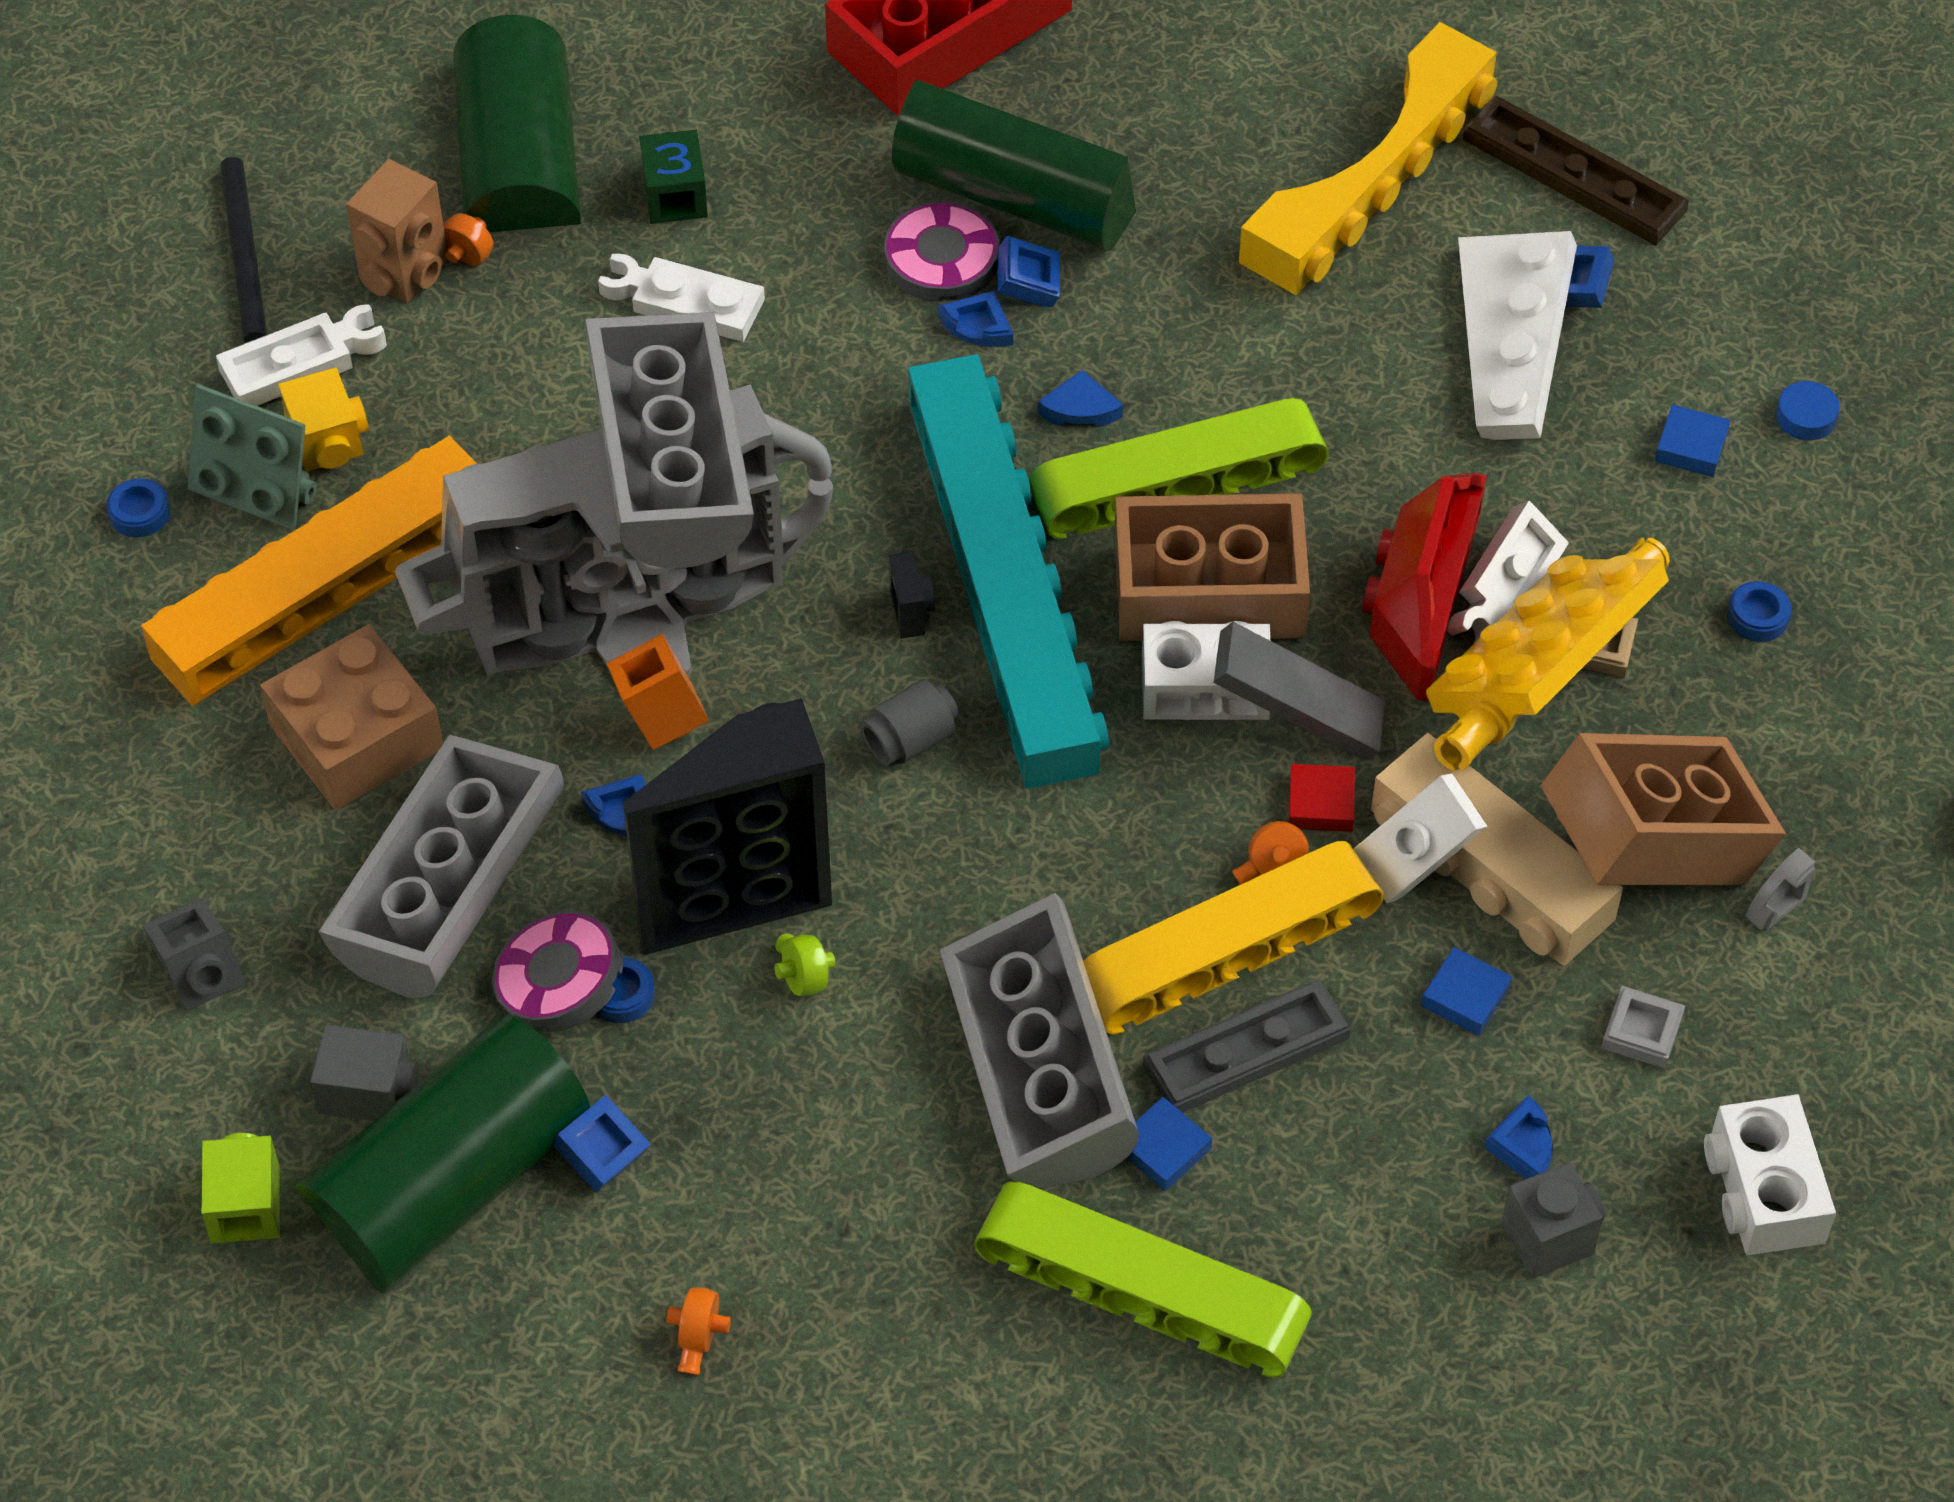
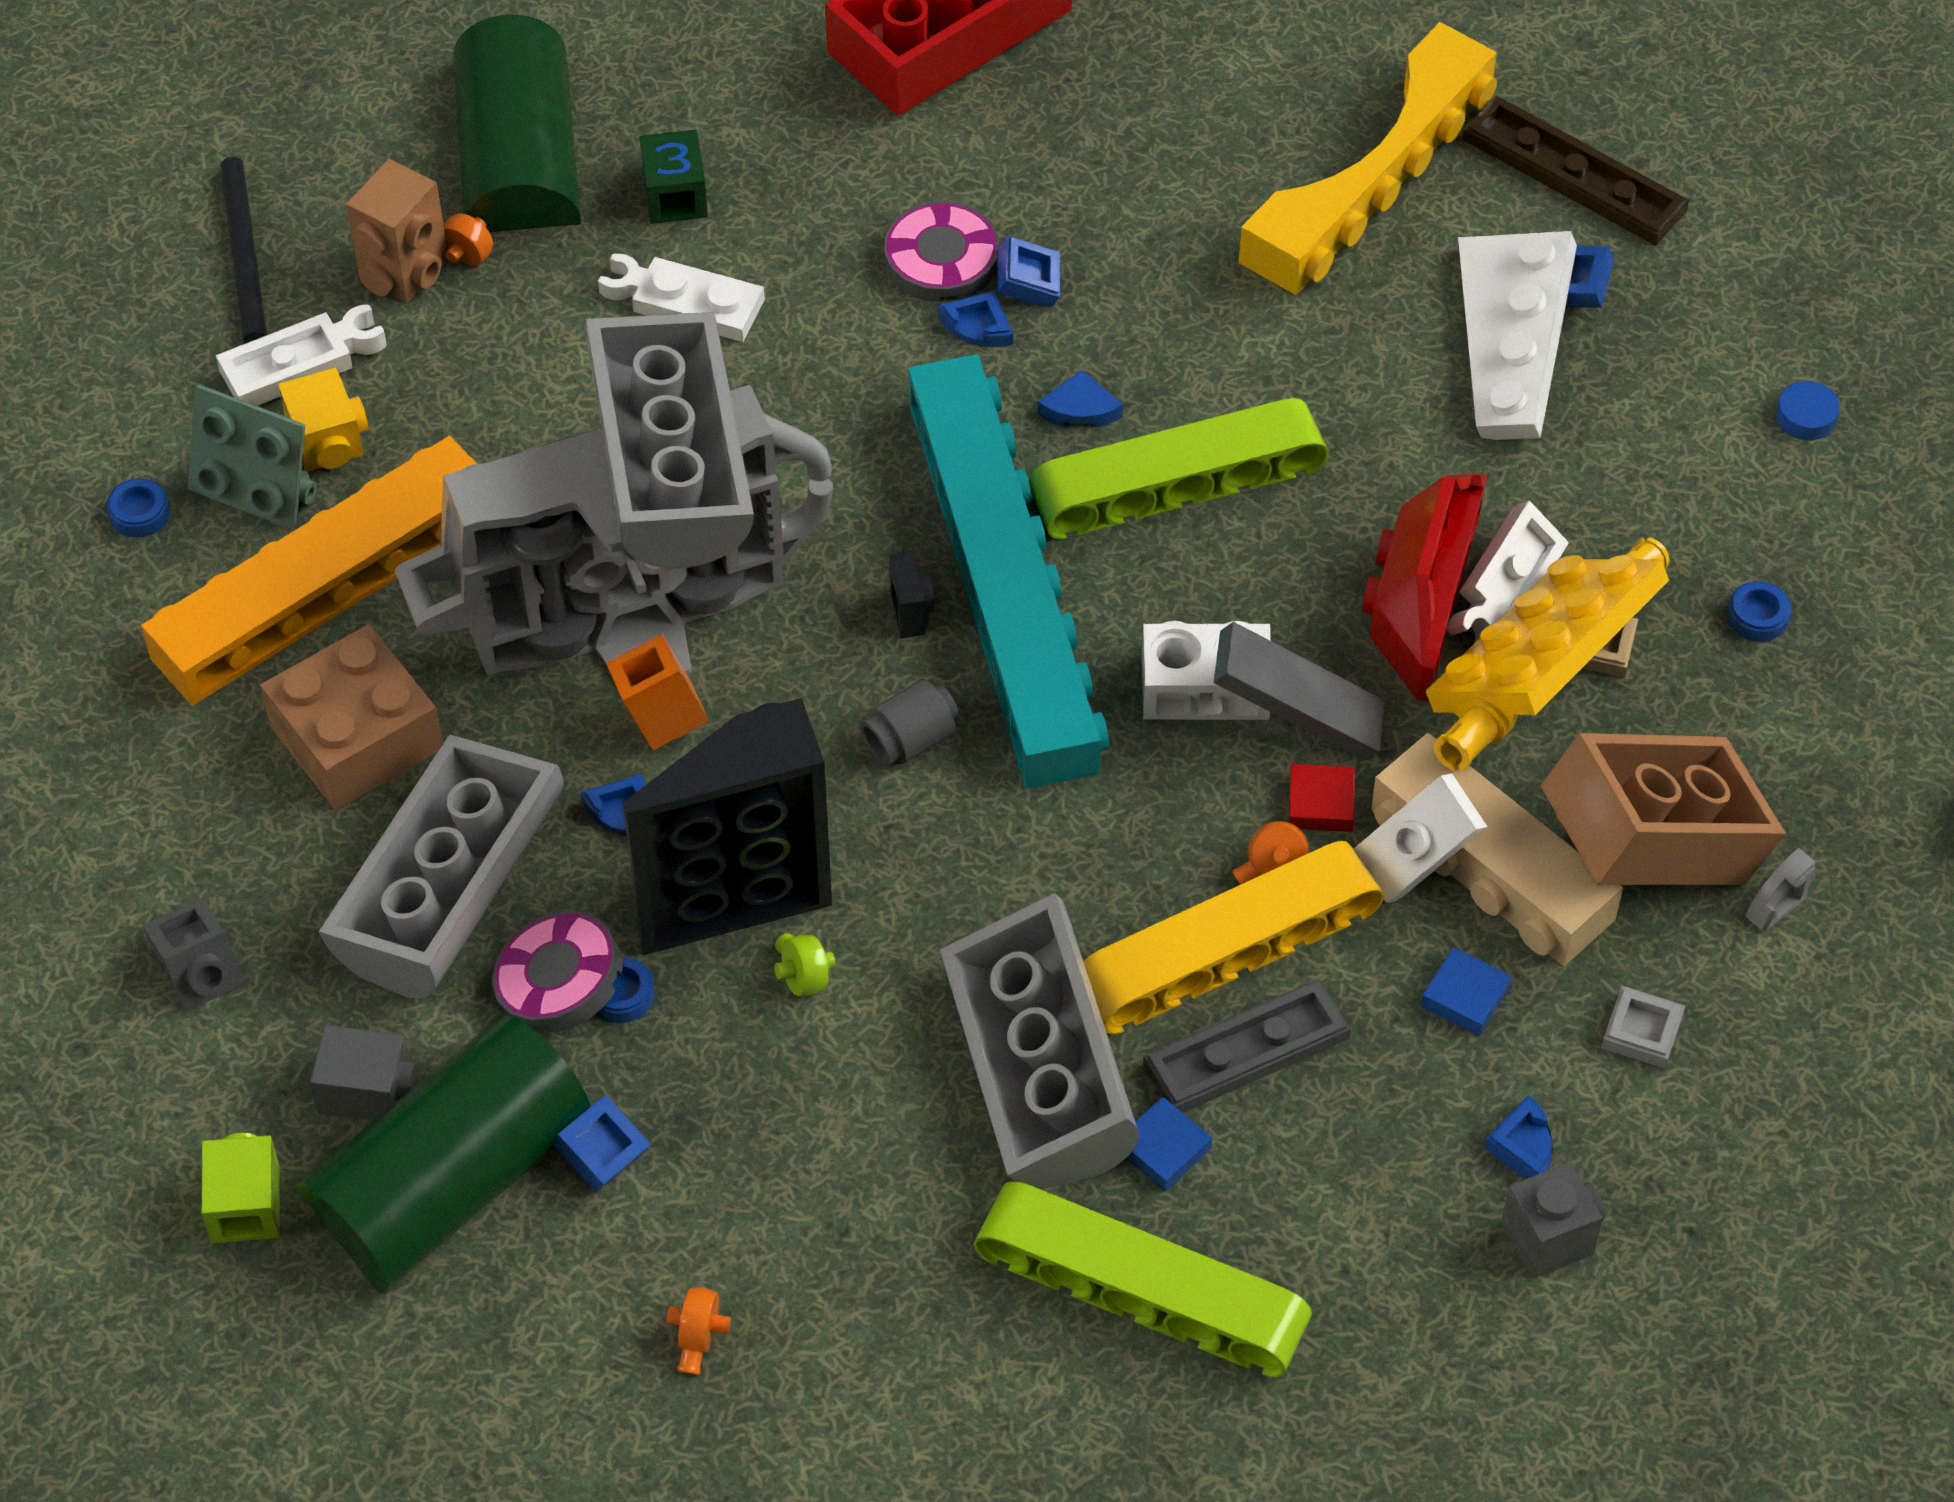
(1013, 165): dark green brick -> none
(1211, 562): medium nougat brick -> none
(1692, 440): blue tile -> none
(1782, 1175): white brick -> none

